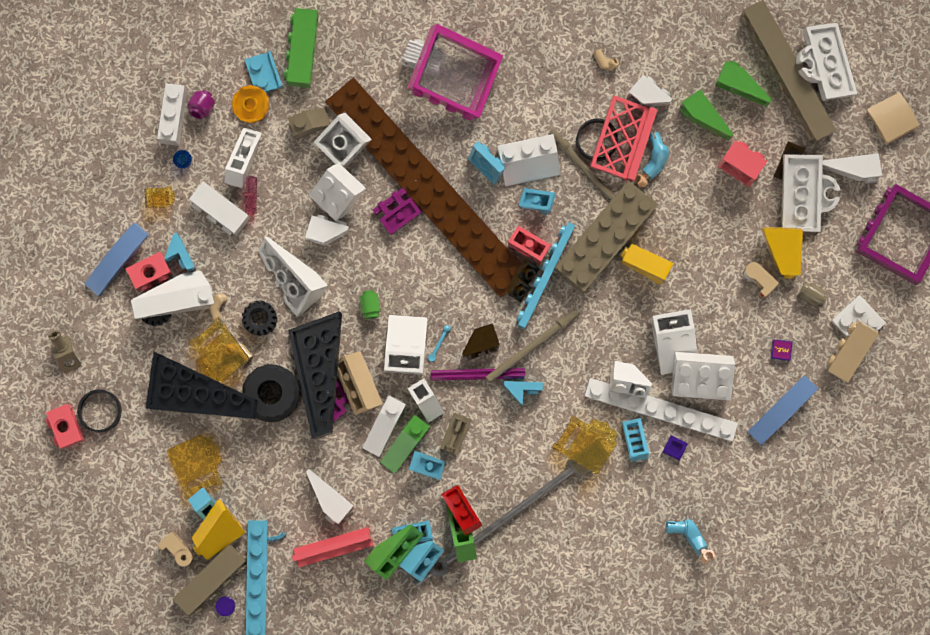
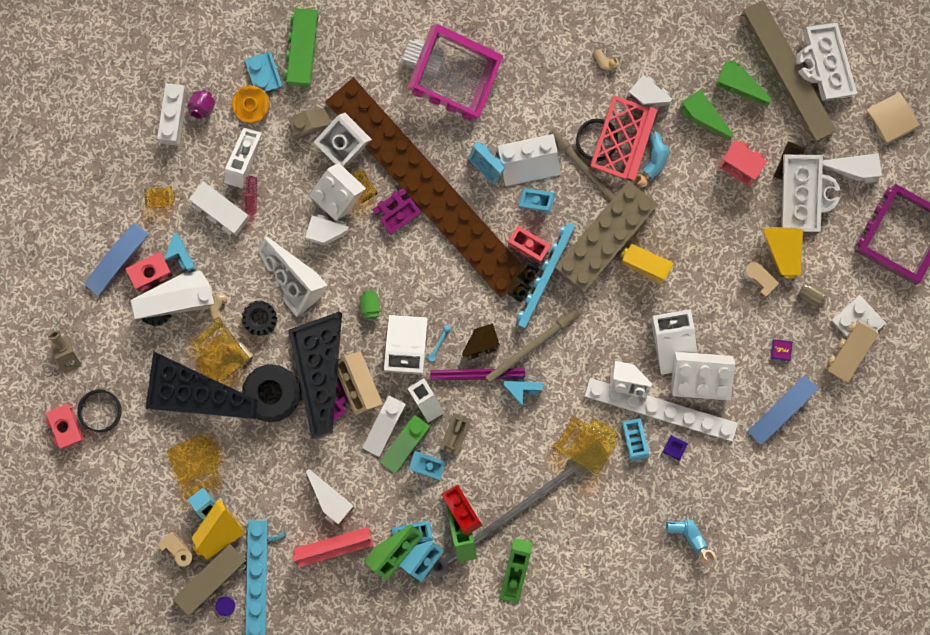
(182, 159): clear blue plate -> none
(370, 190): none -> clear yellow bracket
(516, 570): none -> bright green slope

